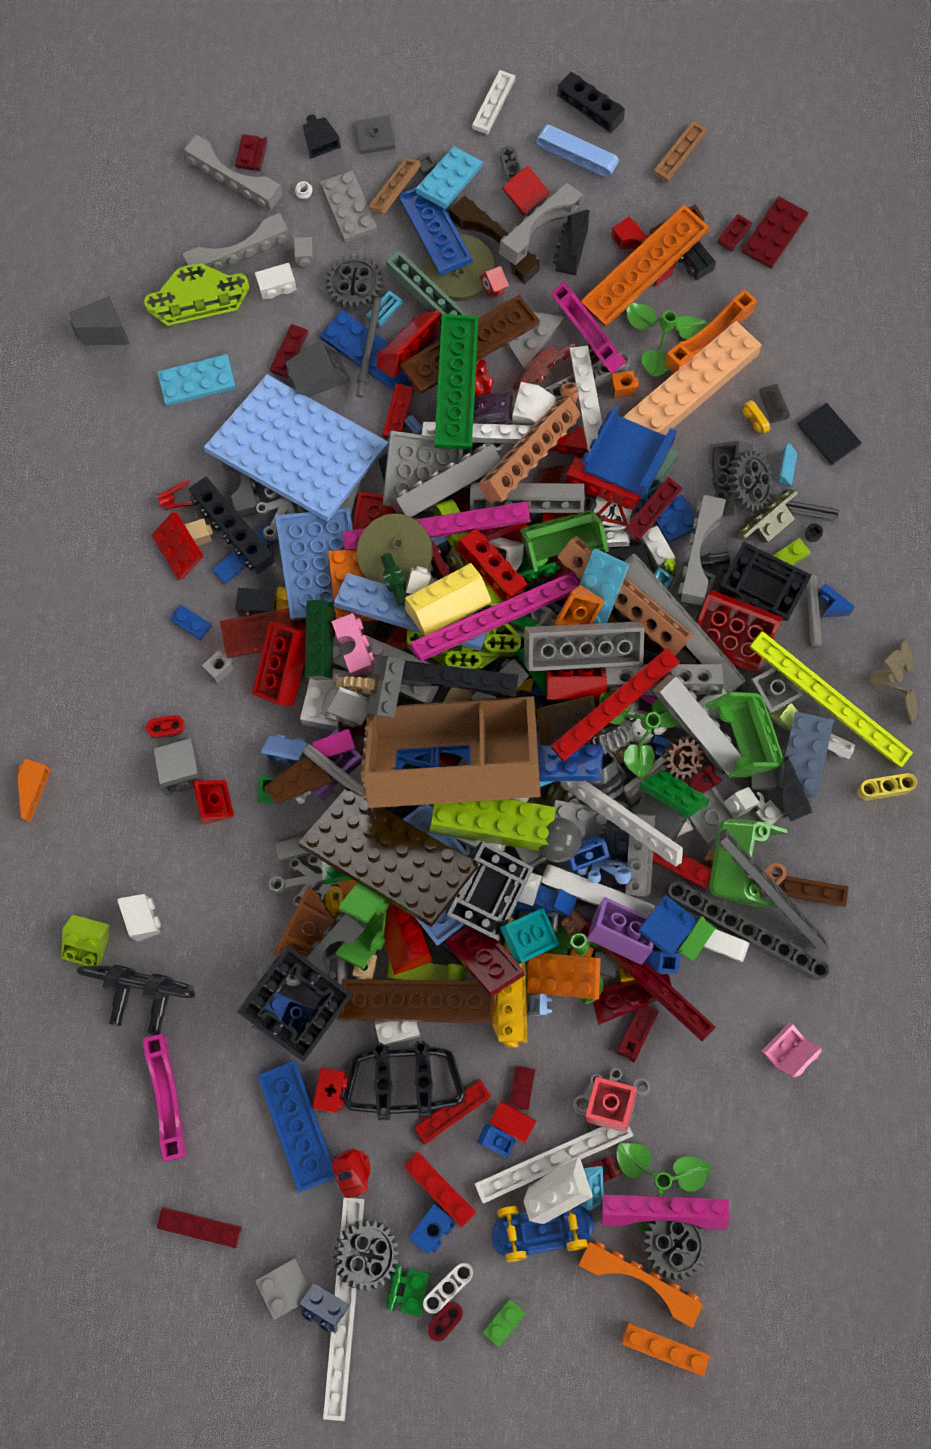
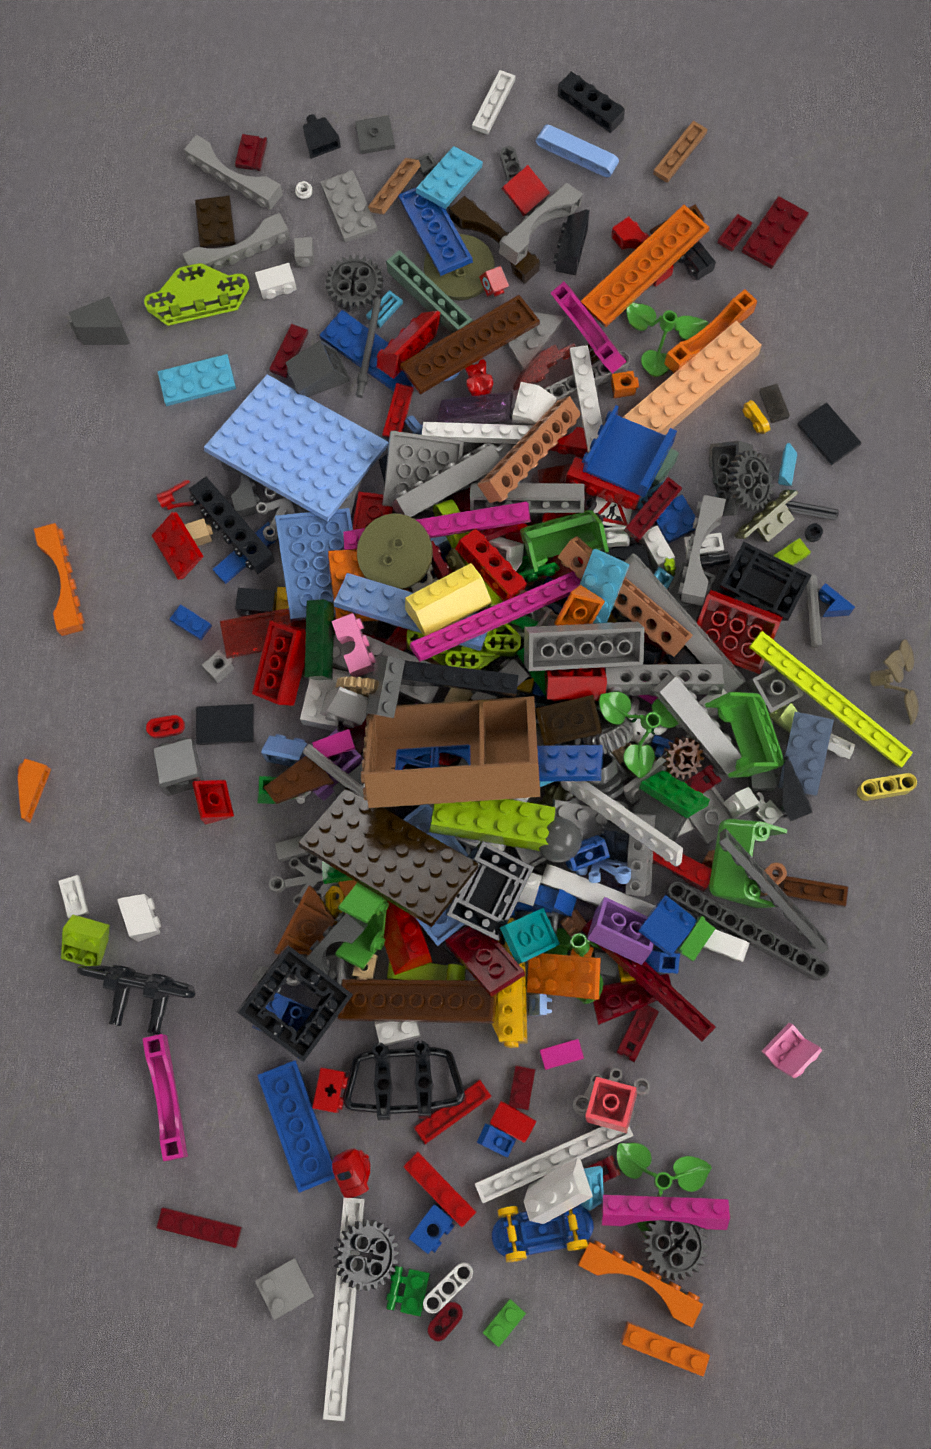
(66, 613): none -> orange arch
(73, 896): none -> white plate
(215, 222): none -> dark brown plate
(224, 724): none -> black tile
(323, 1308): bracket -> none
(394, 578): dark green axle -> none
(417, 580): white brick -> none
(456, 382): green plate -> none
(561, 1054): none -> dark pink tile
(571, 390): nougat cone -> none
(615, 705): red plate -> none
(712, 544): none -> white plate

